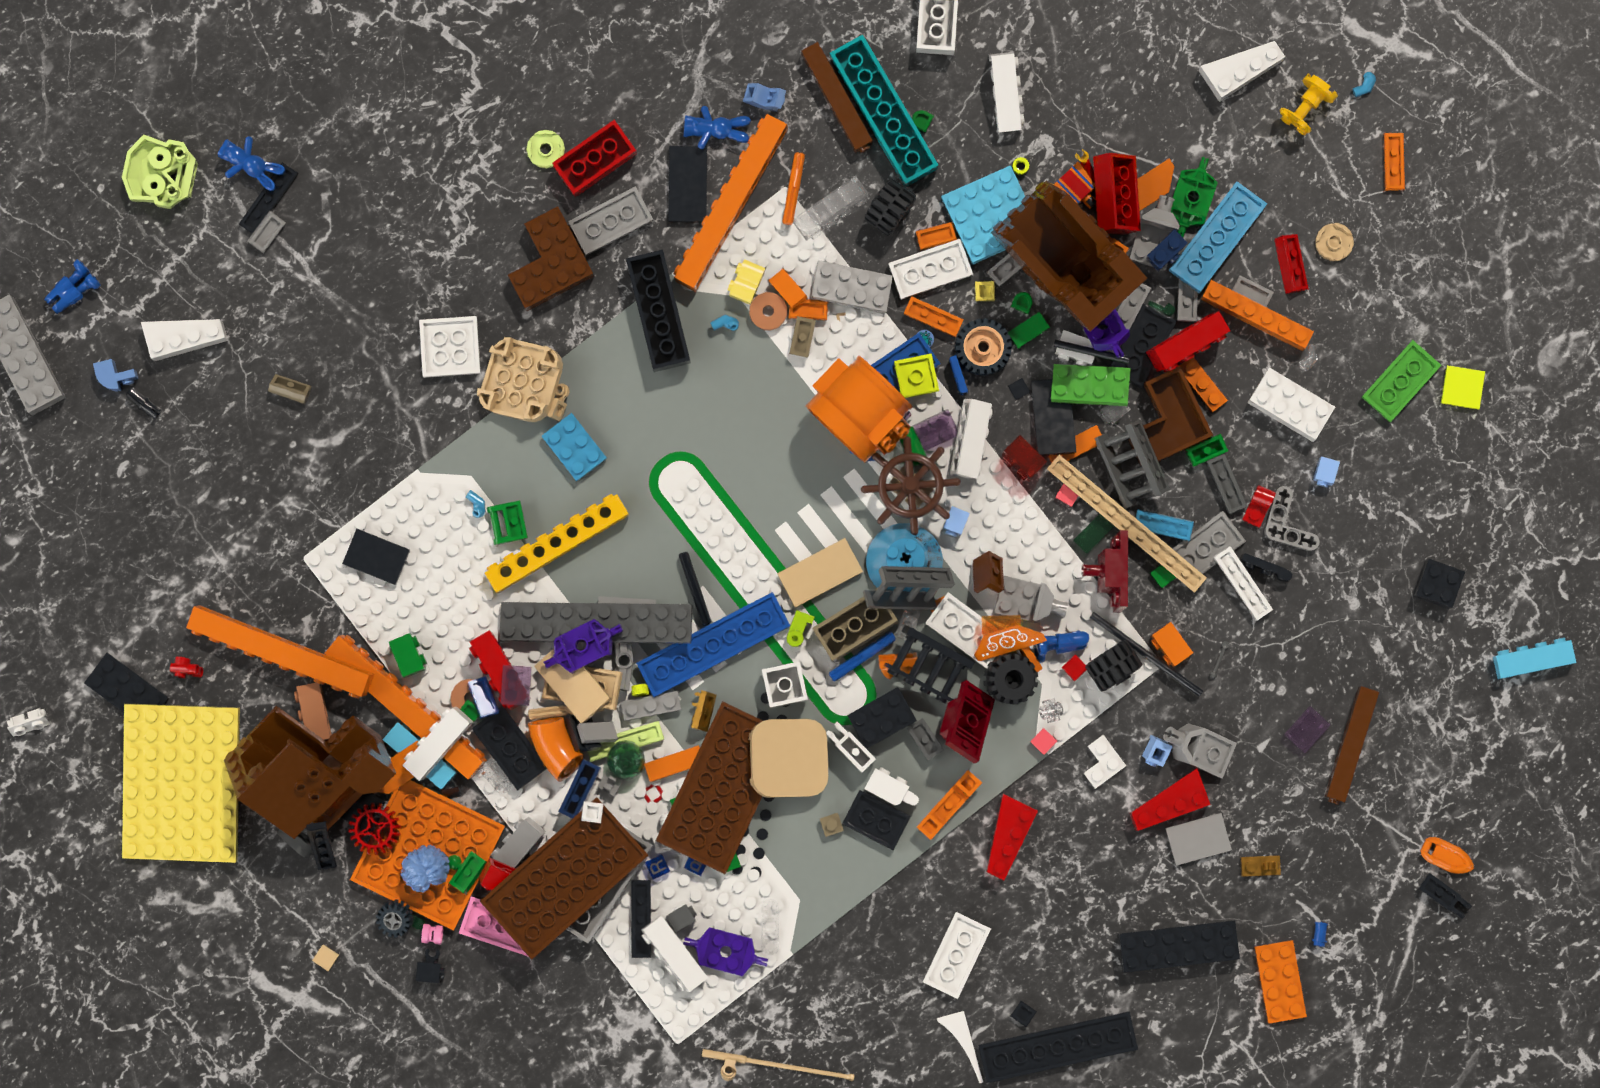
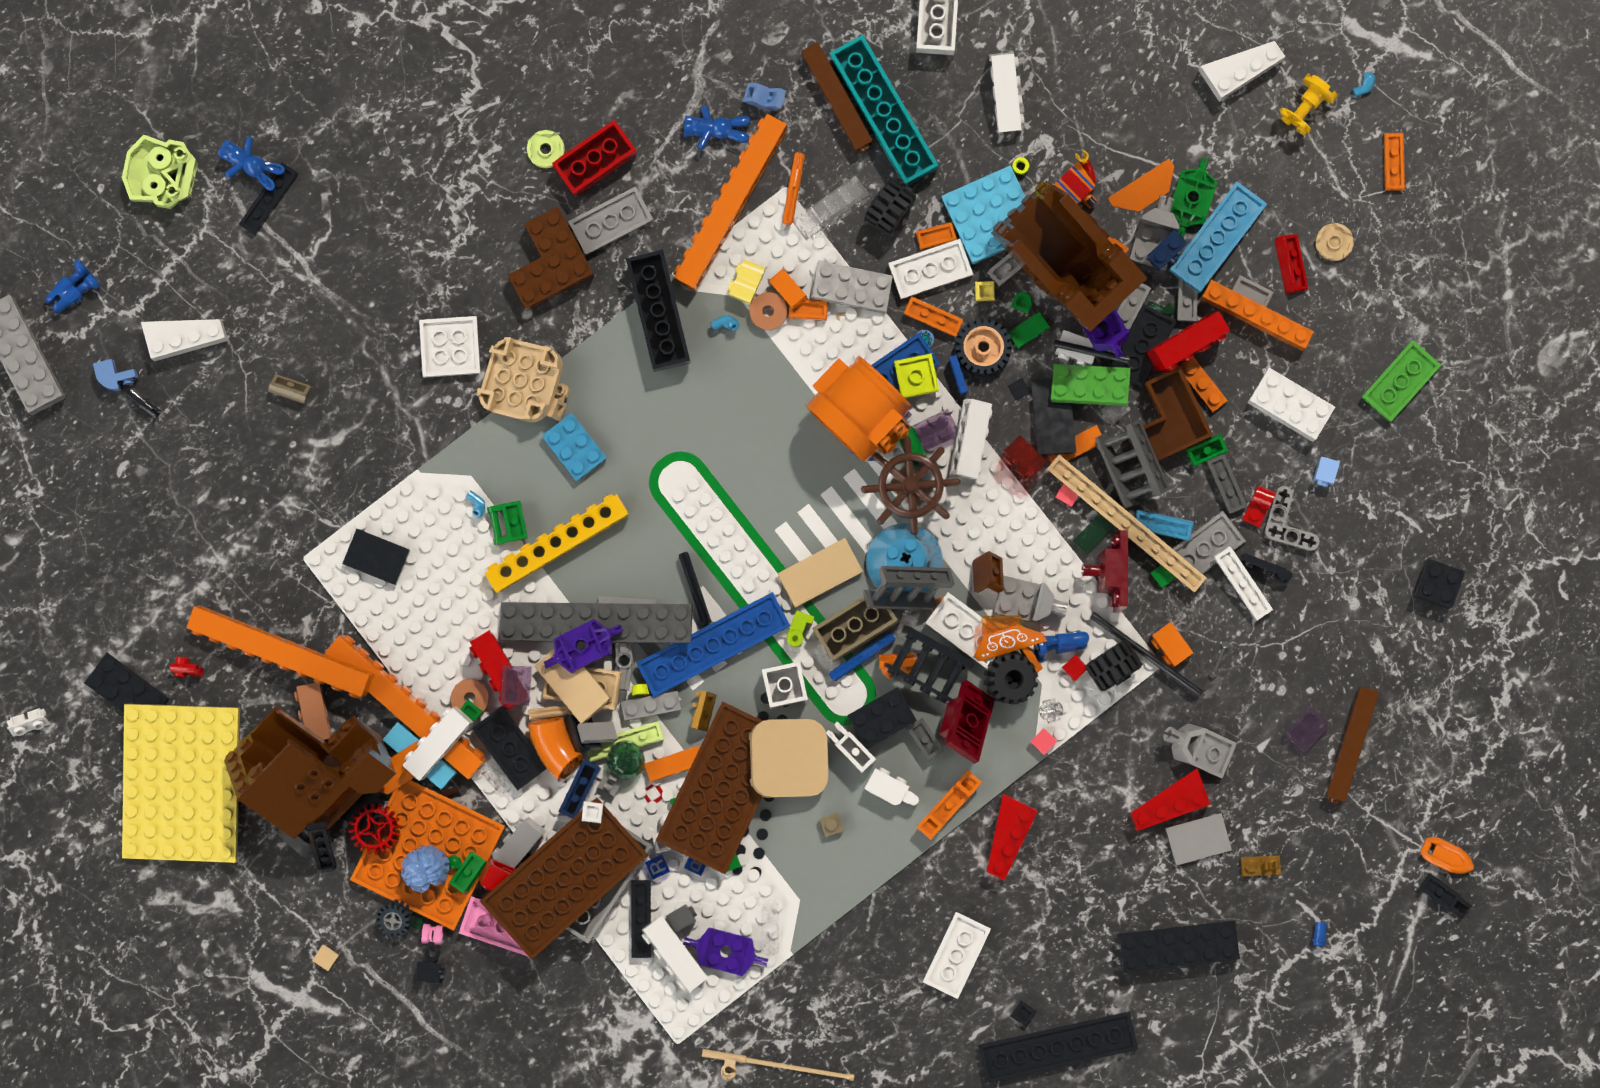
(266, 231): light grey tile -> none
(407, 655): green brick -> none
(483, 697): tile -> none
(687, 184): black tile -> none
(802, 336): dark tan plate -> none
(876, 820): black tile -> none
(922, 120): green tile -> none
(956, 522): light blue brick -> none
(957, 1025): white sticker -> none
(1108, 763): white plate -> none
(1117, 193): red brick -> none
(1162, 753): light blue brick -> none
(1280, 981): orange plate -> none
(1311, 358): clear arm -> none
(1462, 387): neon yellow tile -> none
(1534, 659): medium azure brick -> none

